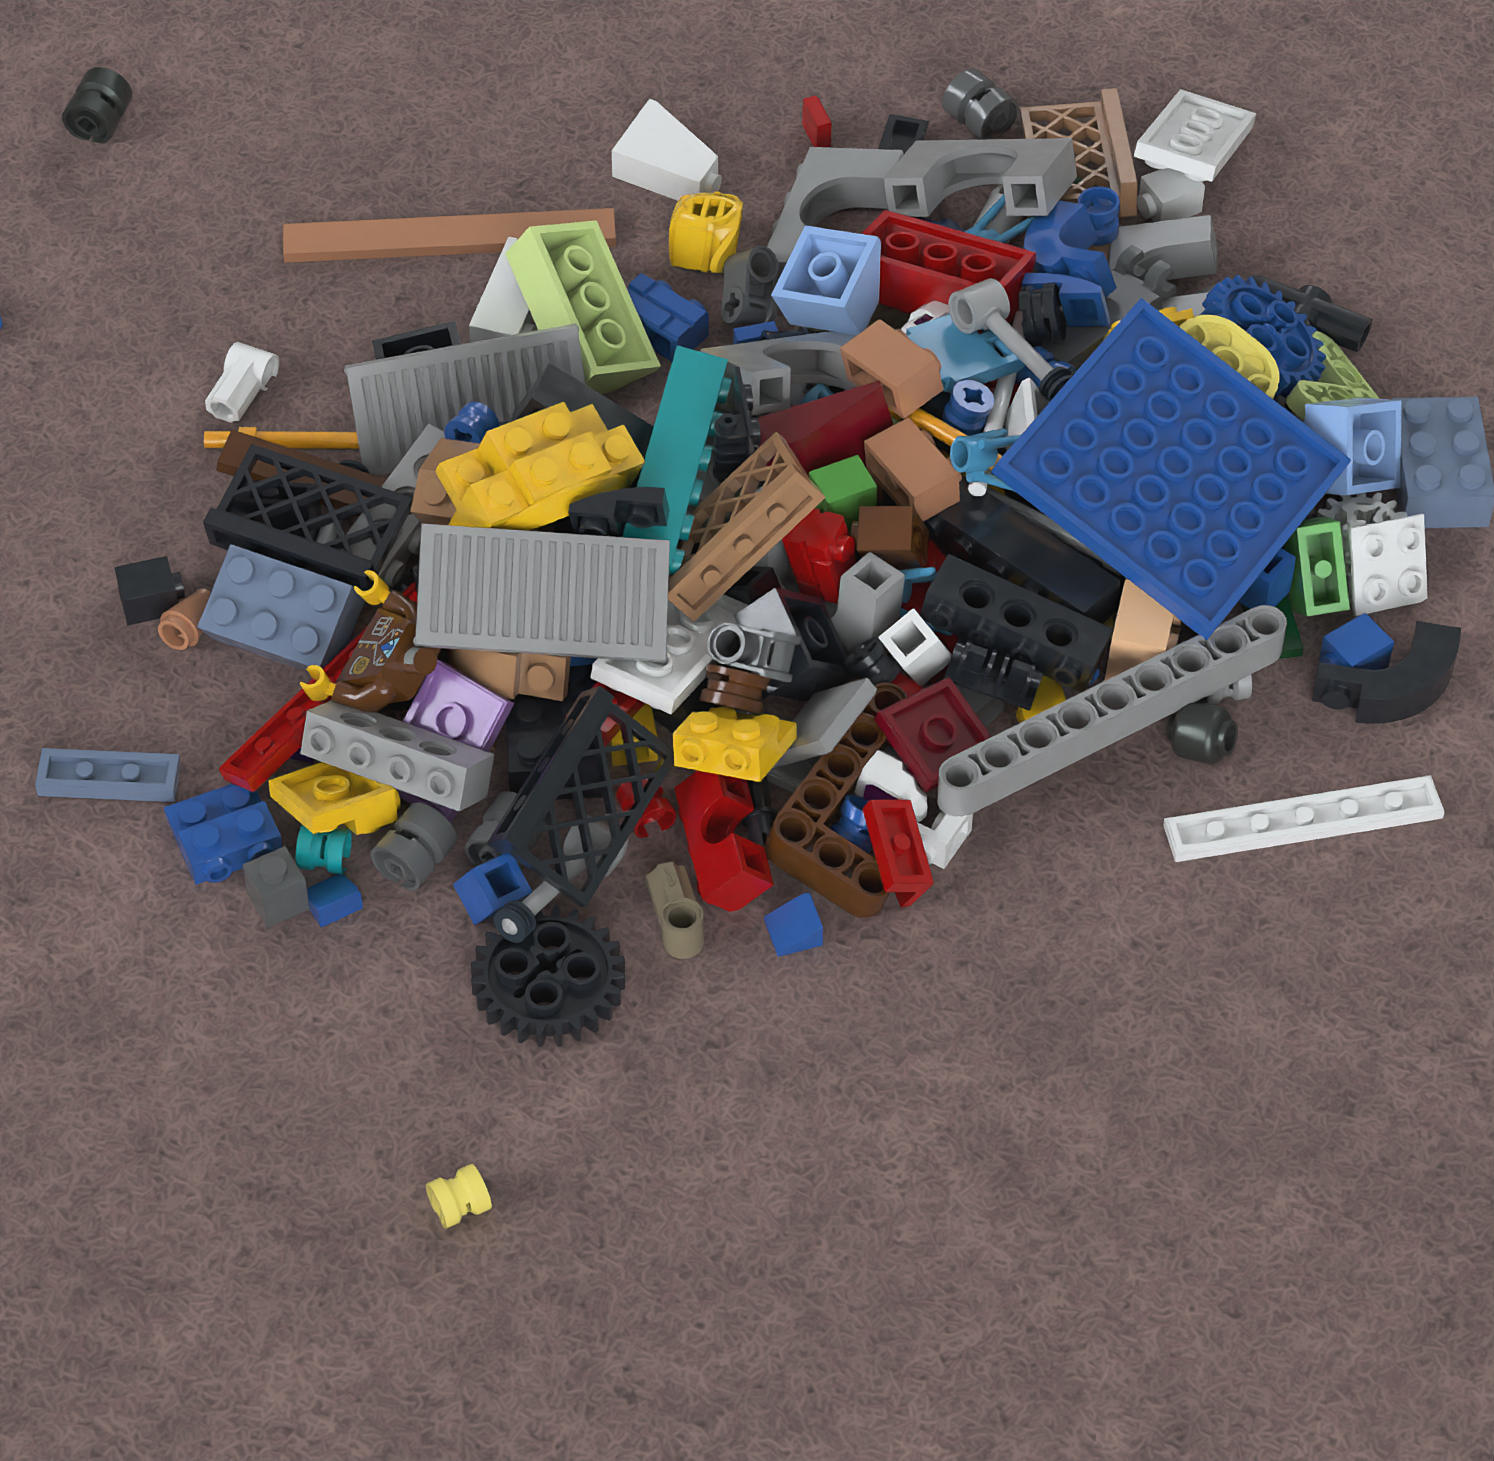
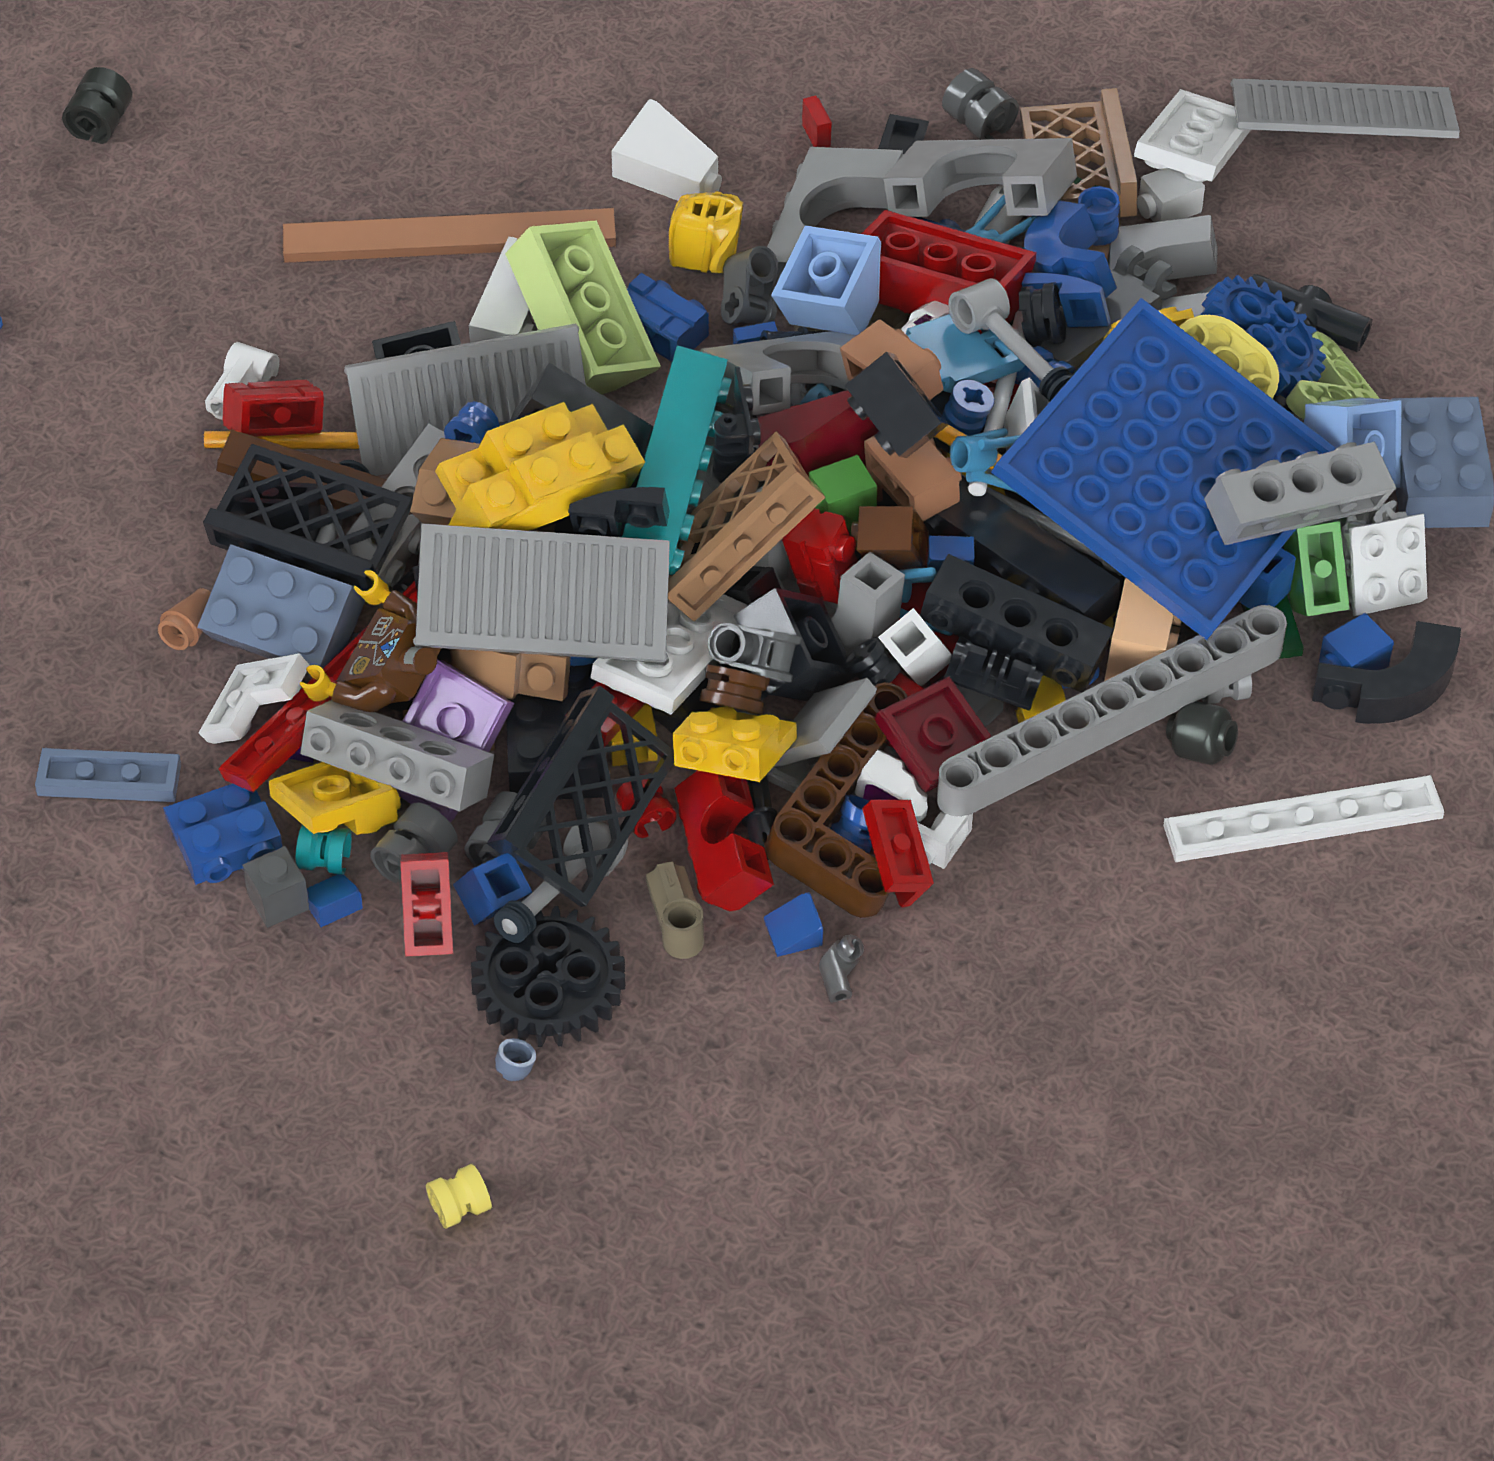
(148, 589): black brick -> none
(246, 690): none -> white plate
(273, 408): none -> red brick
(426, 904): none -> brick
(509, 1053): none -> sand blue hinge
(837, 964): none -> flat silver arm
(895, 406): none -> black brick
(956, 546): none -> blue slope
(1299, 492): none -> light grey brick
(1344, 108): none -> light grey window

